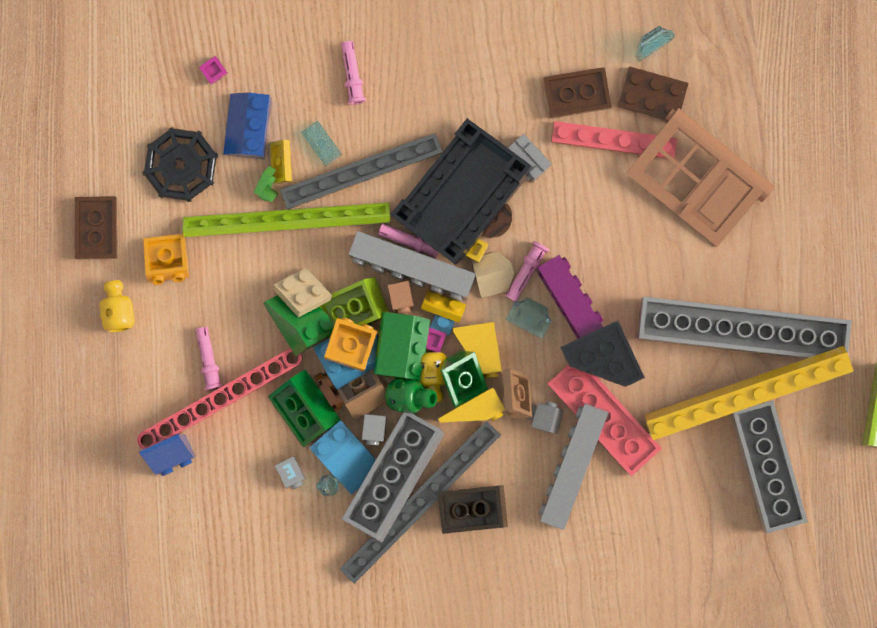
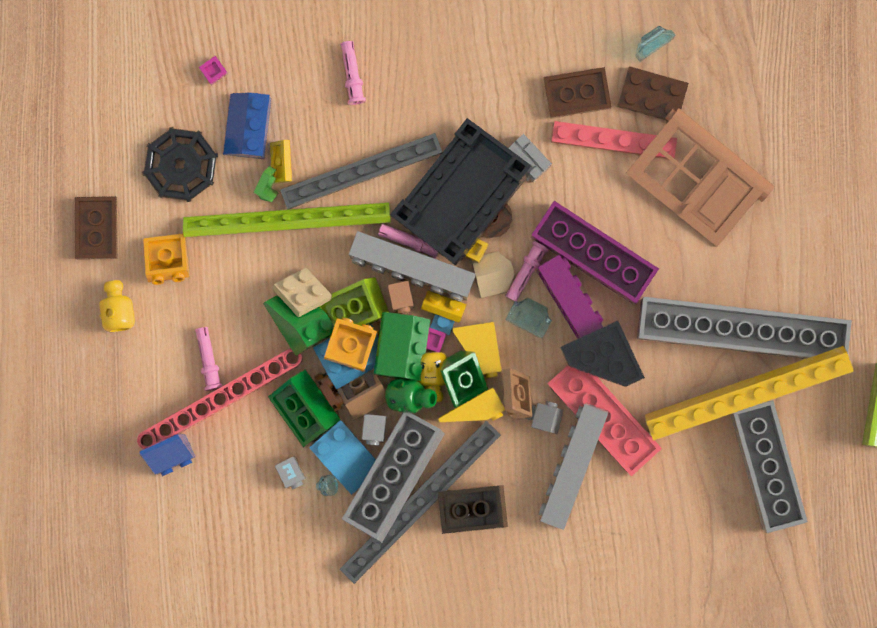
(321, 143): clear light blue plate -> none
(594, 253): none -> magenta brick

